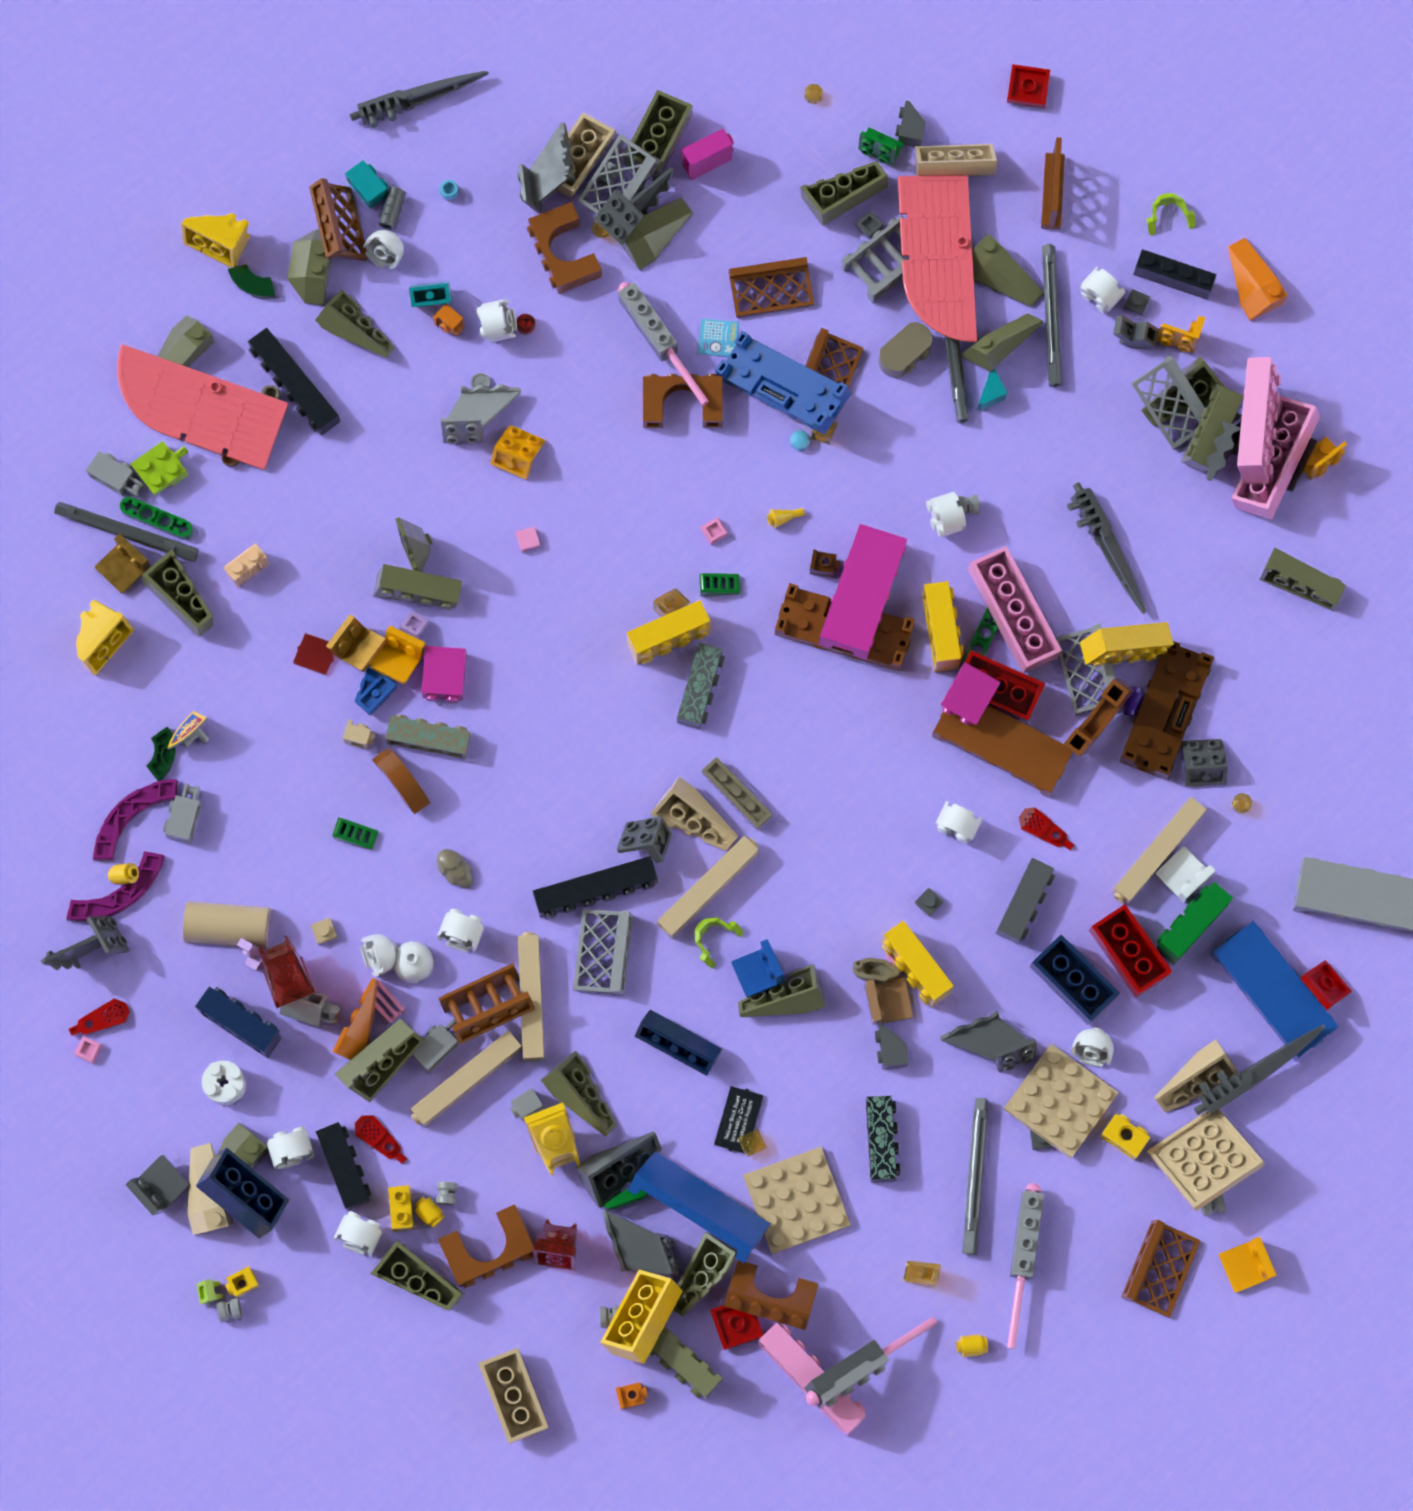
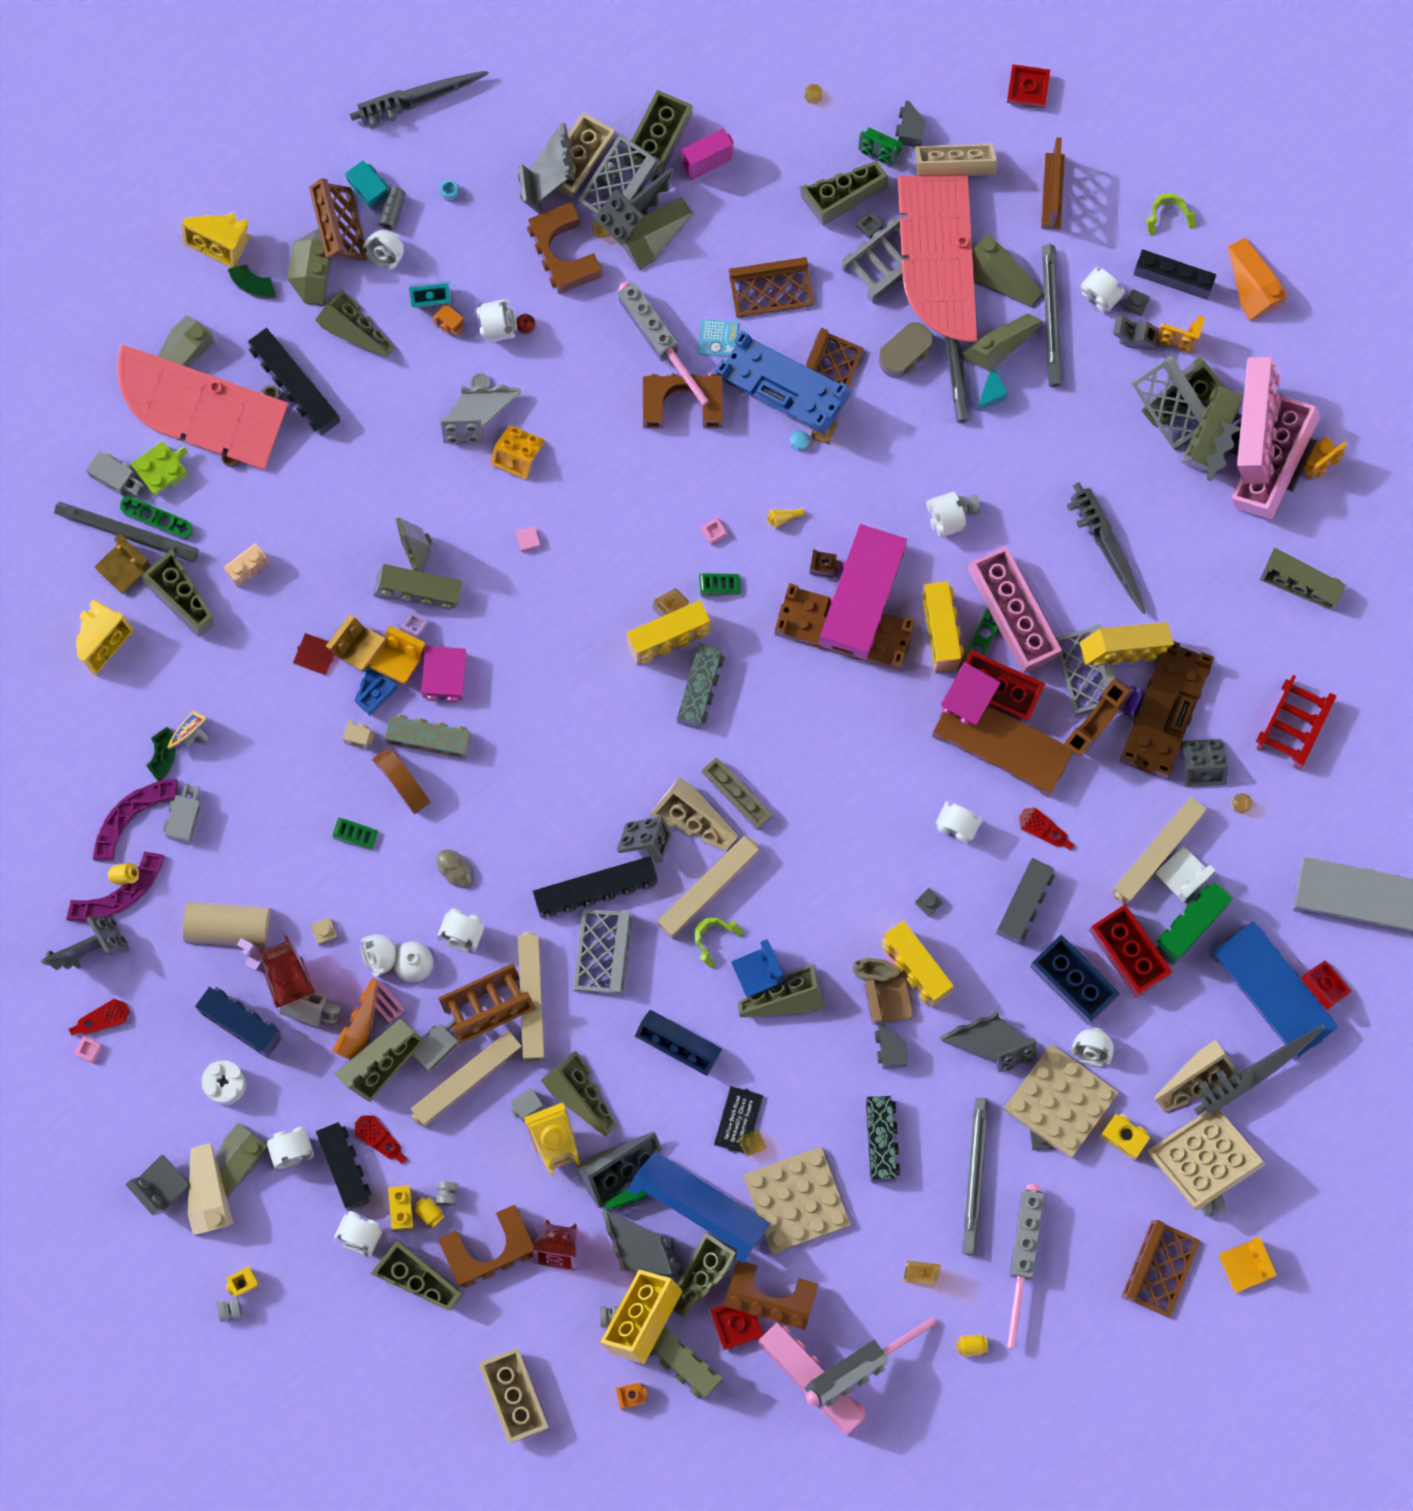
(206, 1291): lime tile -> none
(242, 1193): dark blue brick -> none
(1307, 738): none -> red fence

